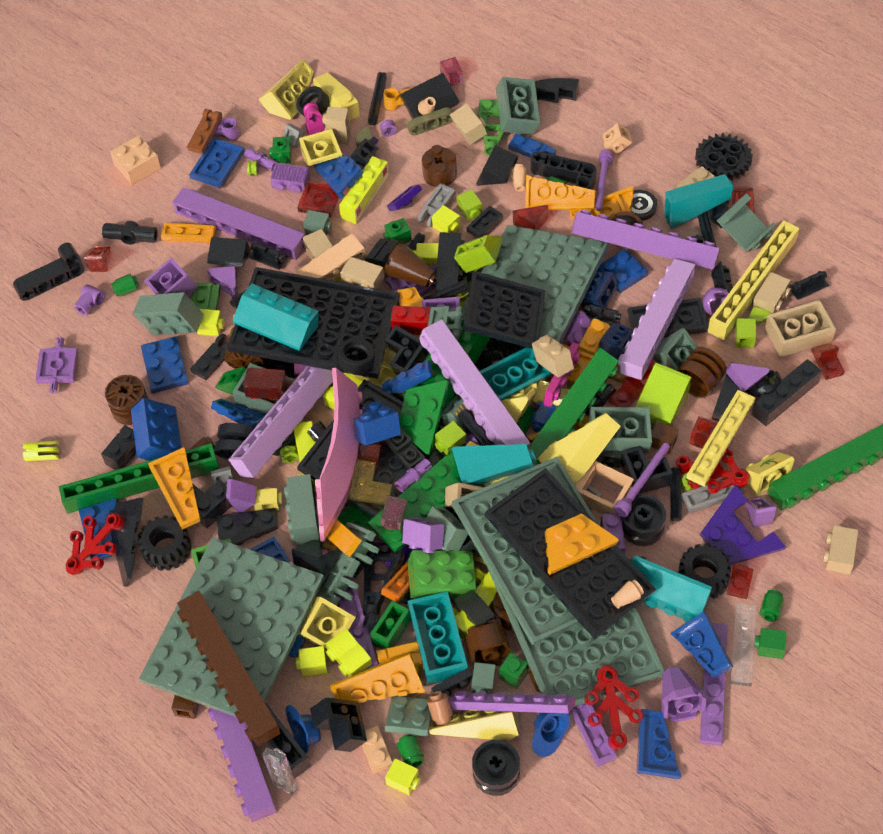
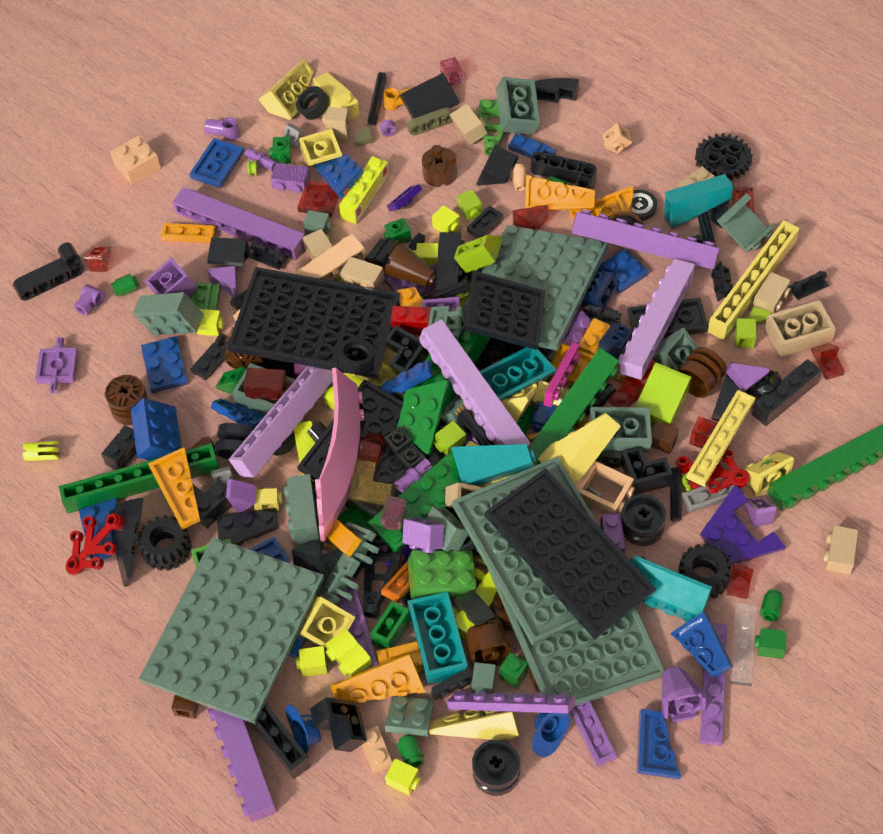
(129, 232): black piece -> none
(204, 131): dark orange plate -> none
(228, 668): reddish brown brick -> none
(276, 317): teal slope -> none
(279, 770): clear plate -> none
(289, 454): lime bush -> none
(313, 119): dark pink piece -> none
(365, 151): black hinge -> none
(371, 620): black plate -> none
(376, 424): blue brick -> none
(427, 105): light nougat cone -> none
(440, 197): light grey hinge -> none
(440, 708): nougat brick -> none
(552, 355): tan brick -> none
(575, 541): light orange wing -> none
(605, 159): medium lavender piece -> none
(612, 703): red plant -> none
(623, 506): medium lavender piece -> none
(628, 593): light nougat cone -> none
(713, 299): medium lavender hair -> none

